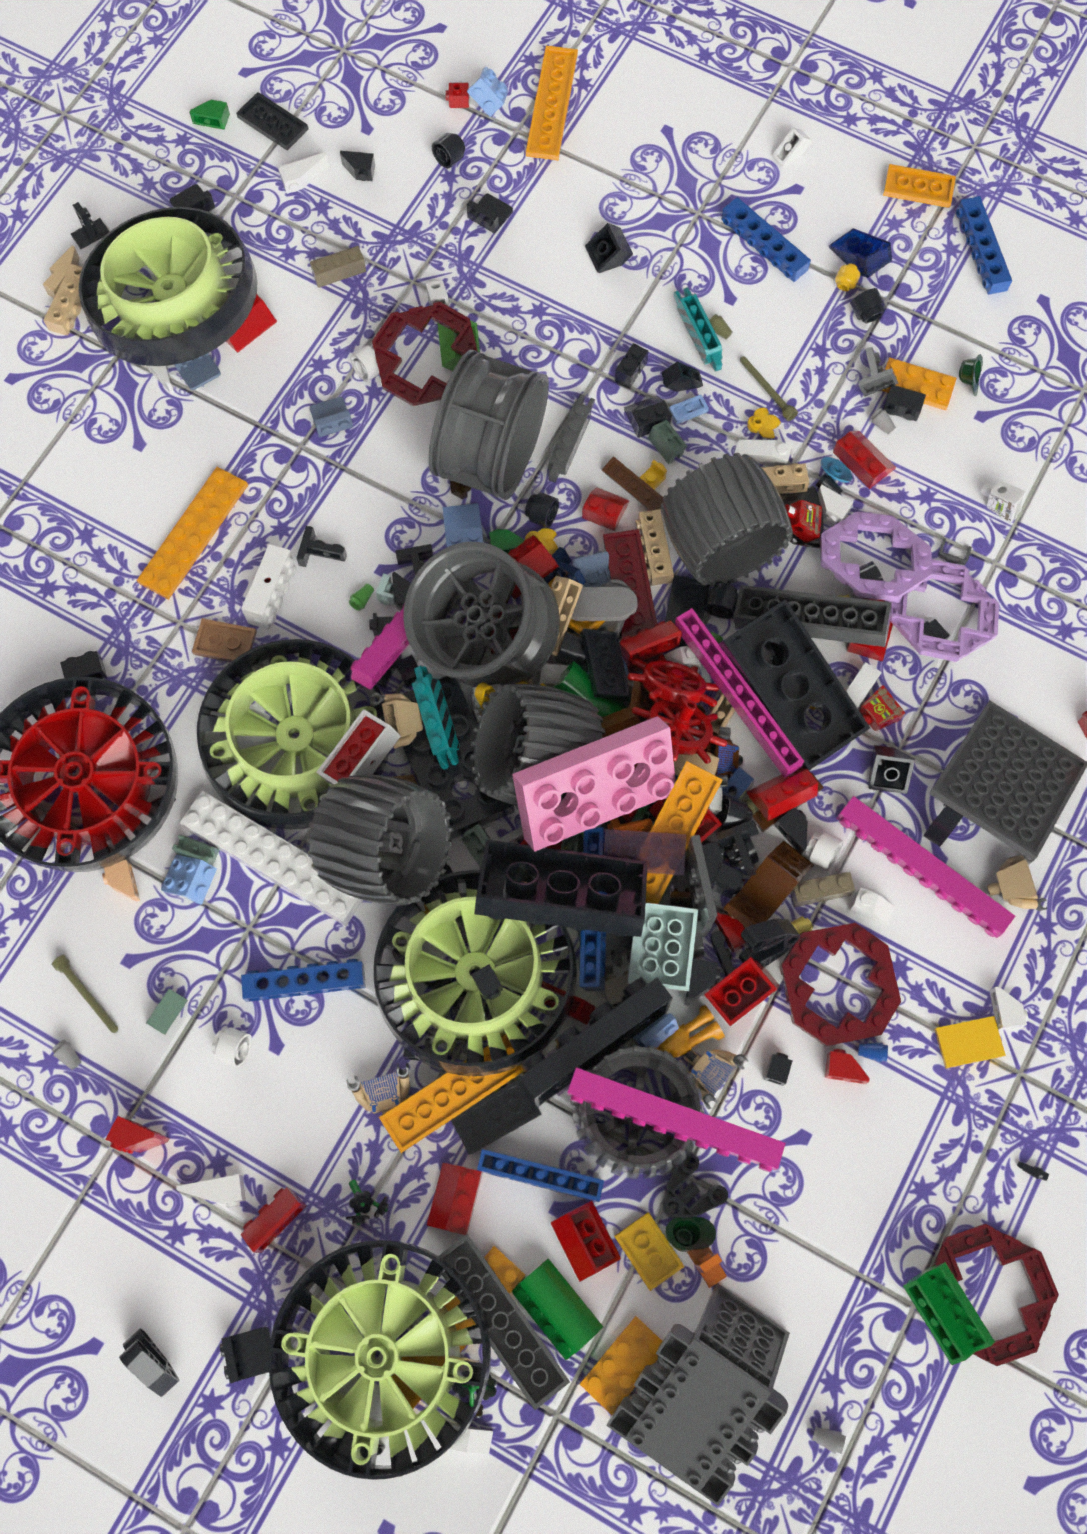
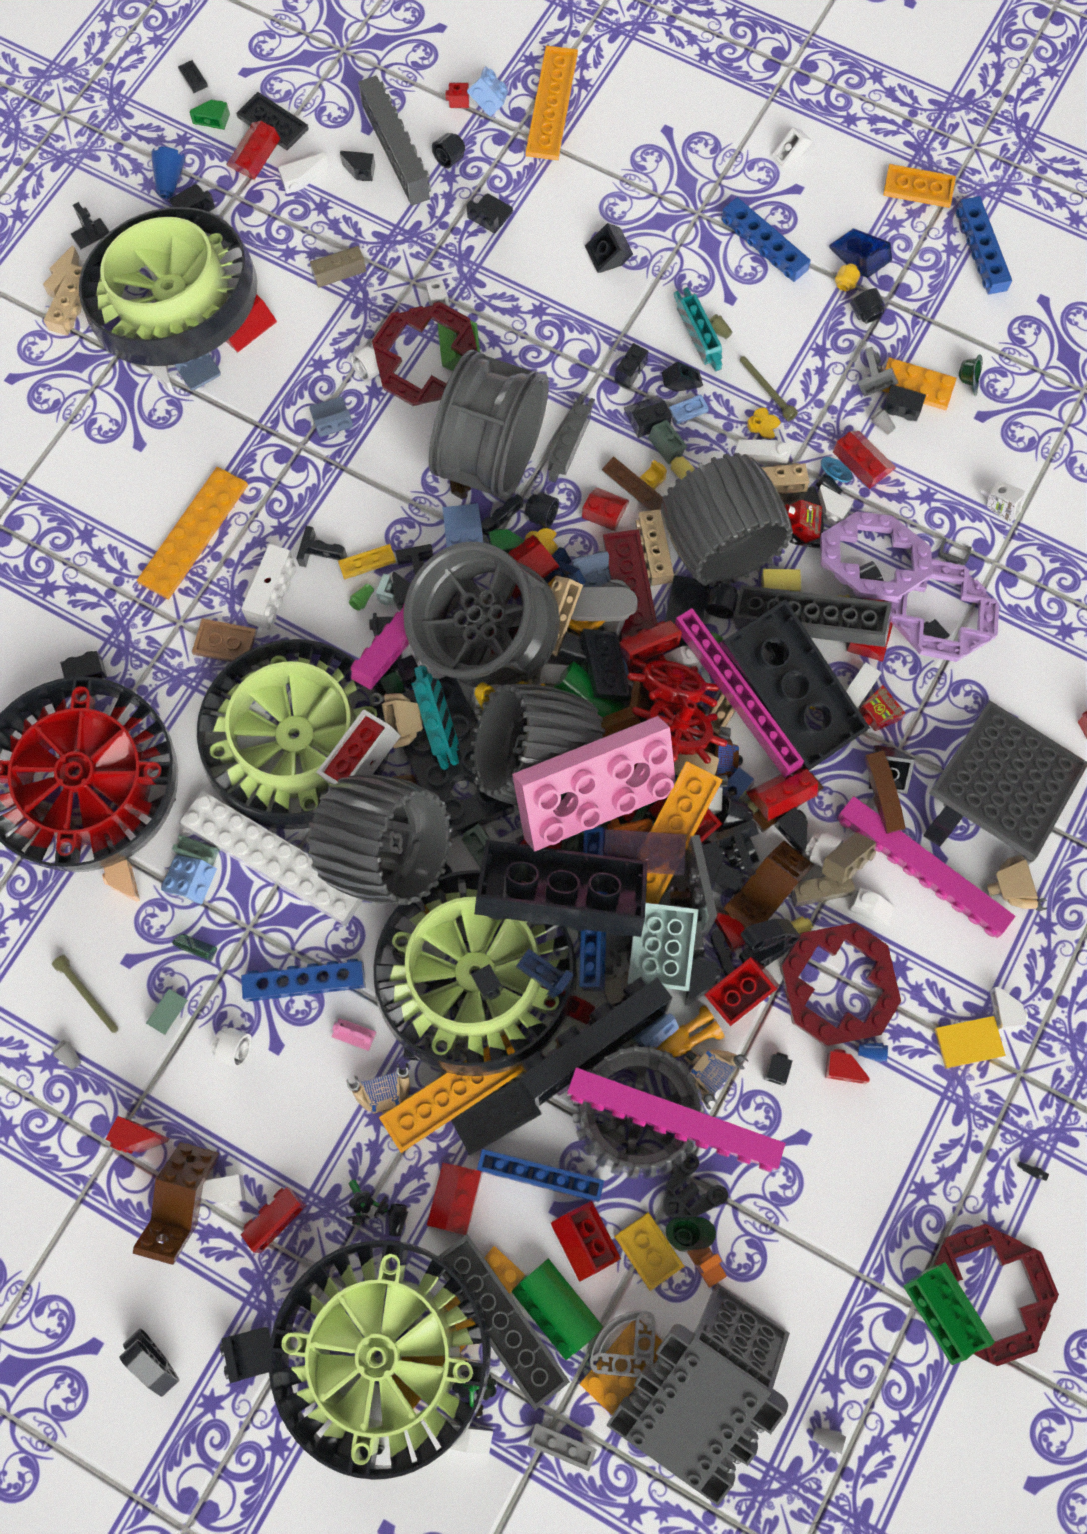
(167, 170): none -> blue cone
(176, 1203): none -> reddish brown bracket
(192, 76): none -> black plate
(195, 947): none -> slope
(254, 149): none -> red slope
(353, 1034): none -> bright pink hinge
(367, 561): none -> yellow plate
(390, 684): none -> dark green brick
(395, 140): none -> dark grey brick
(397, 1217): none -> black cone
(501, 515): none -> black hinge
(544, 973): none -> dark blue bracket
(562, 1446): none -> light grey plate
(639, 1355): none -> light grey beam
(680, 466): none -> light yellow brick
(781, 579): none -> light yellow brick
(849, 858): none -> dark tan brick
(885, 792): none -> reddish brown slope

